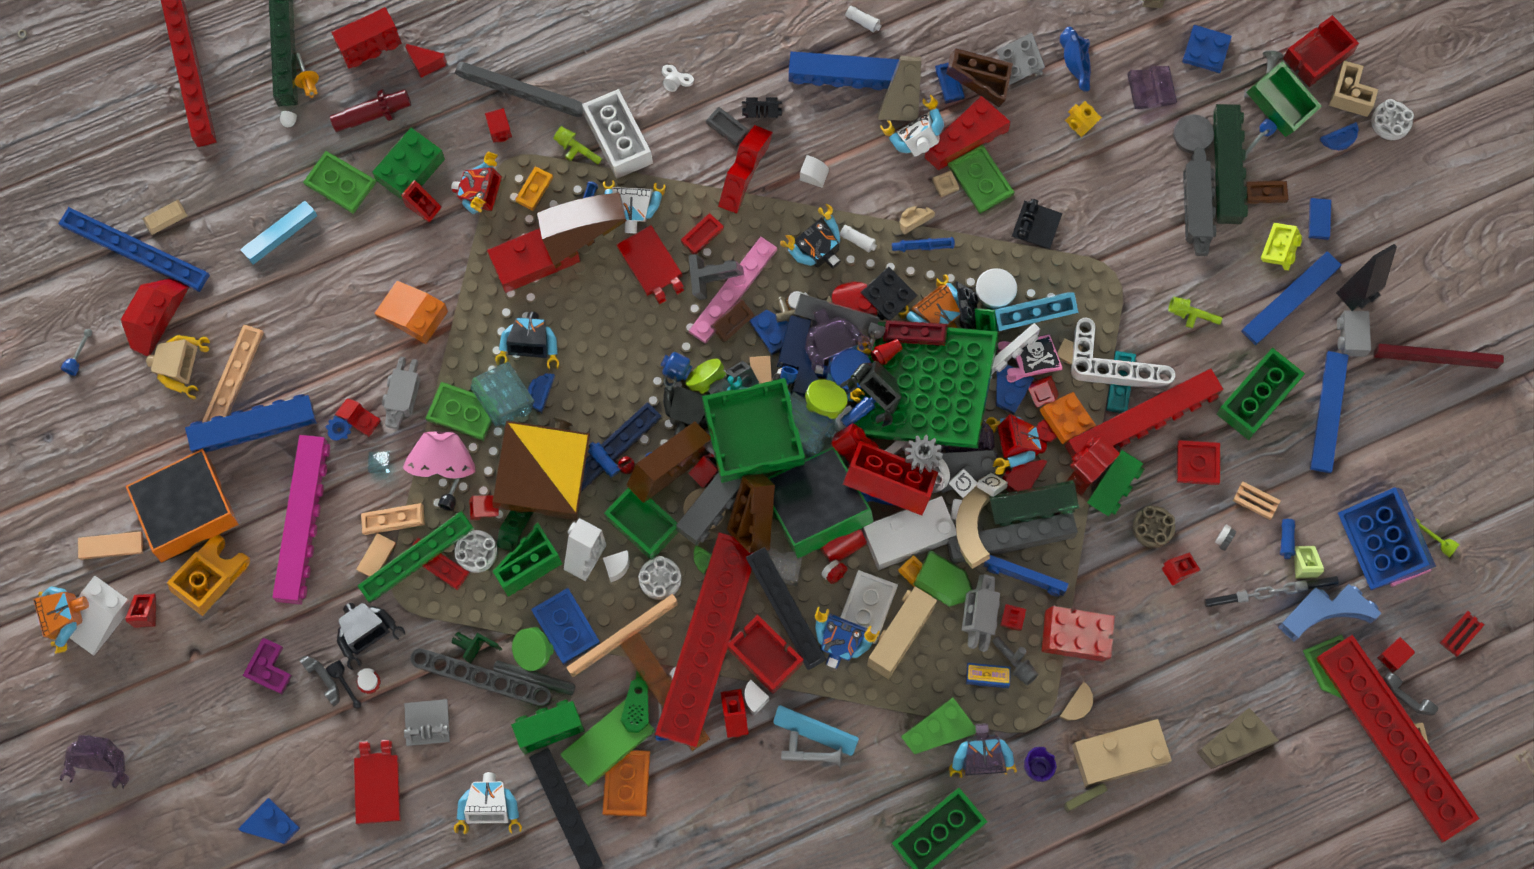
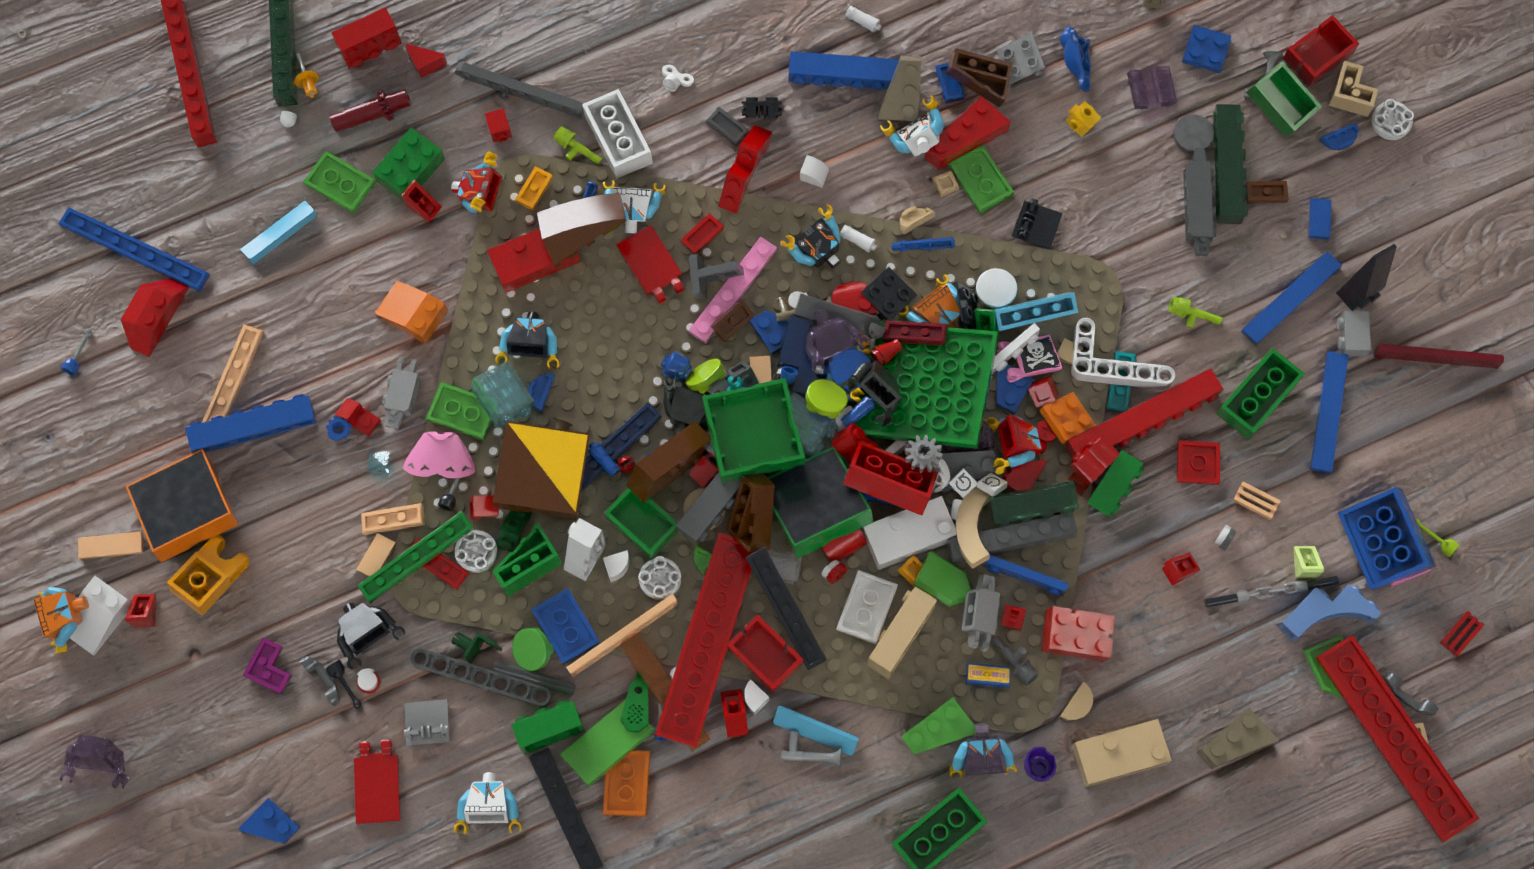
(164, 217): tan tile -> none
(175, 361): tan torso -> none
(300, 520): dark pink brick -> none
(842, 637): torso -> none
(1085, 797): olive tile -> none
(1153, 527): dark tan tile -> none
(1266, 128): blue hinge -> none
(1282, 245): neon yellow bracket -> none
(1288, 536): blue piece -> none
(1396, 654): red panel -> none

